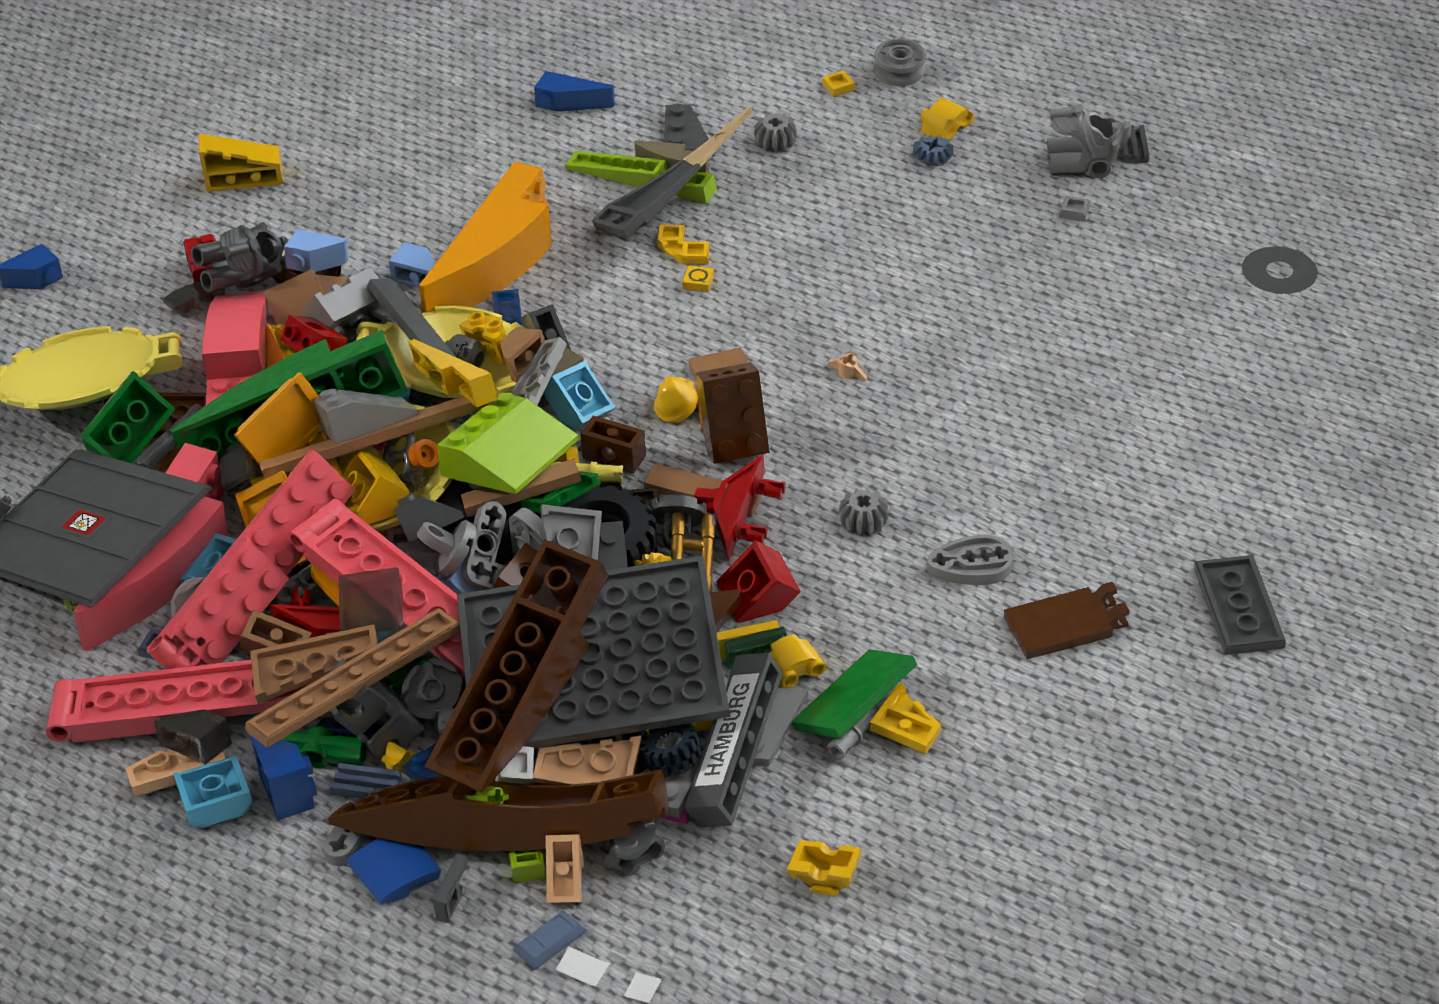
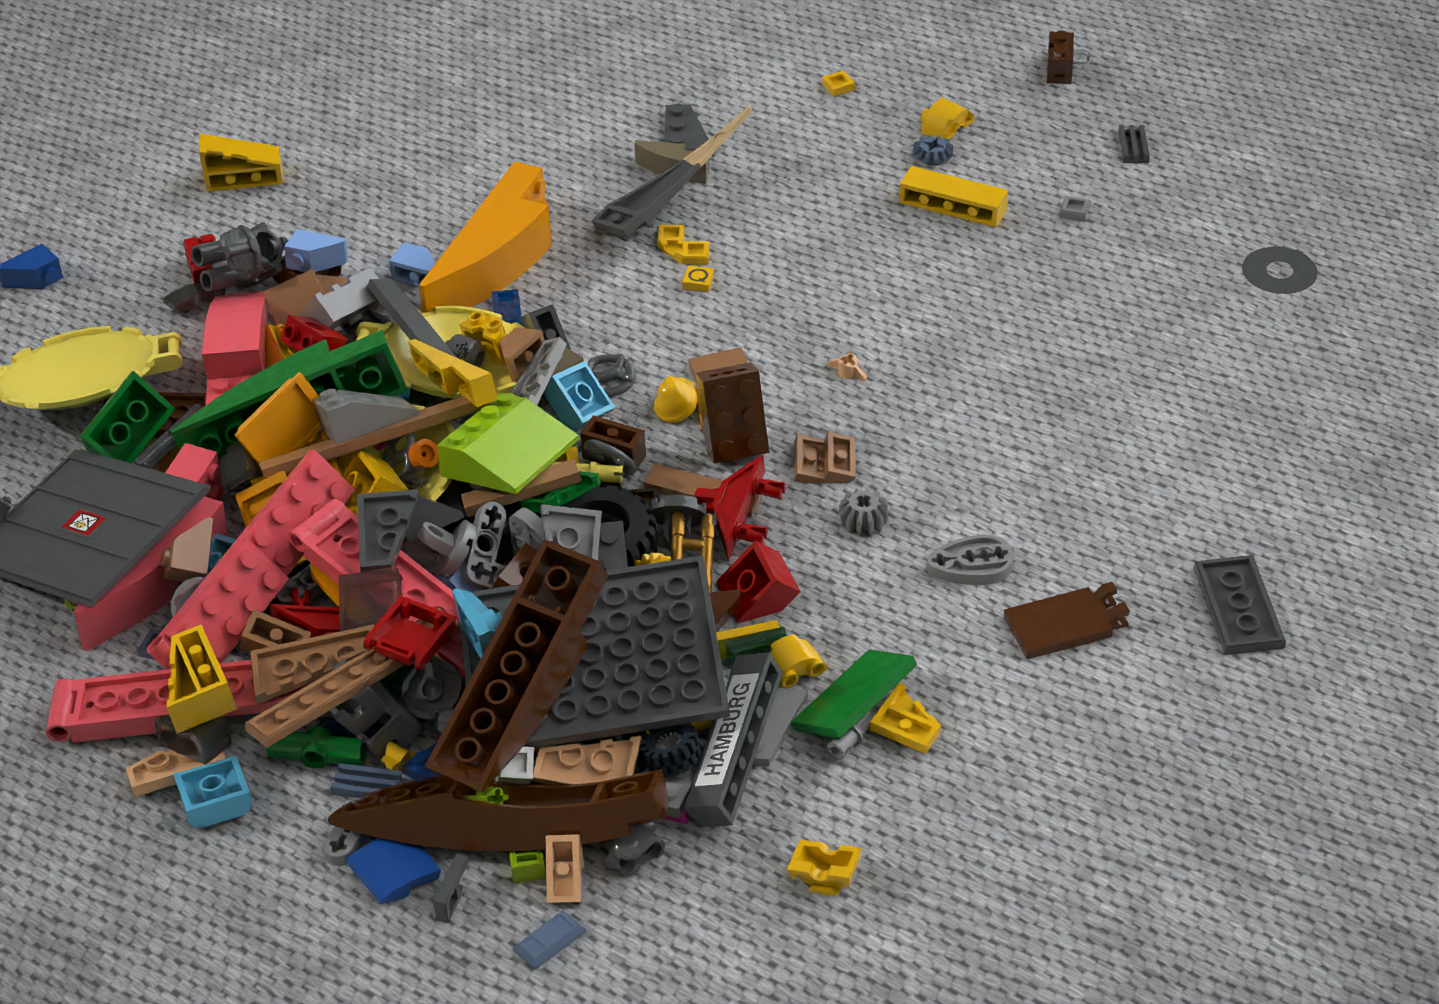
(188, 553): none -> medium nougat slope
(196, 681): none -> yellow wedge
(285, 777): blue slope -> none
(383, 526): none -> dark grey wing
(407, 640): none -> red container
(476, 619): none -> medium azure slope
(571, 93): blue slope -> none
(591, 970): white sticker -> none
(609, 455): none -> dark grey piece
(614, 373): none -> dark grey piece
(638, 171): lime slope -> none
(775, 132): light grey gear -> none
(824, 460): none -> medium nougat slope
(899, 62): light grey wheel -> none
(953, 196): none -> yellow brick
(1063, 56): none -> reddish brown piece
(1093, 141): light grey helmet -> none

